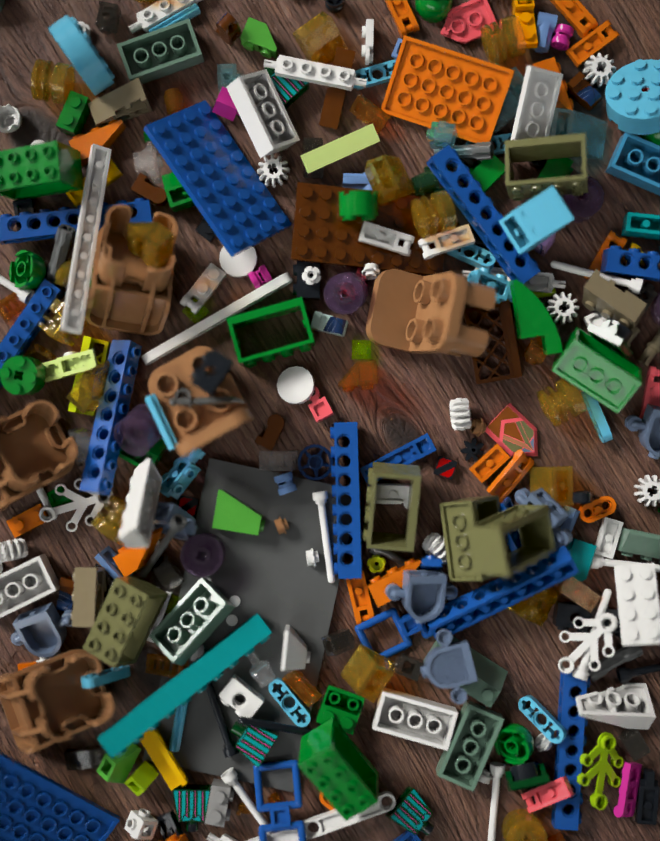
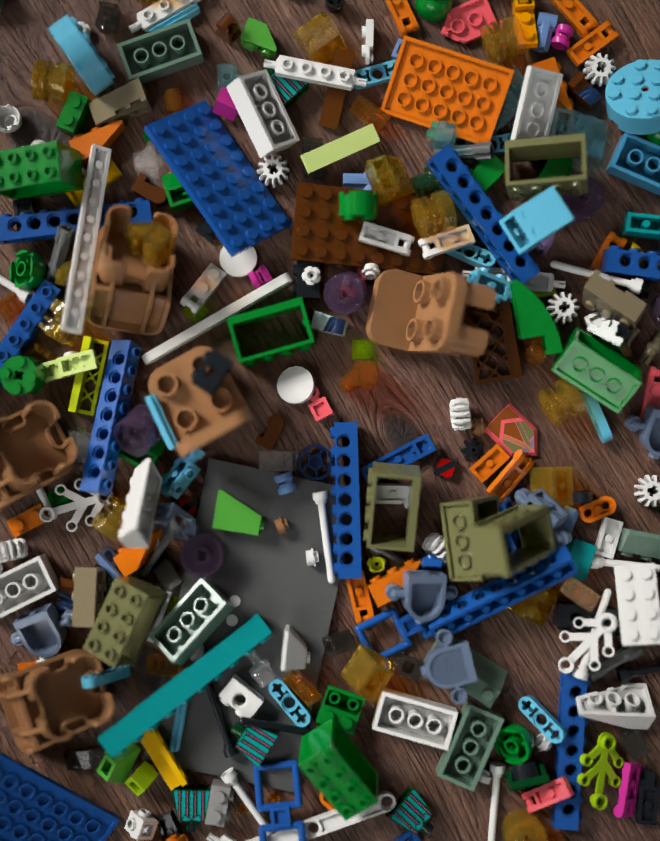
(90, 388): clear yellow slope -> none
(201, 400): dark grey sword -> none

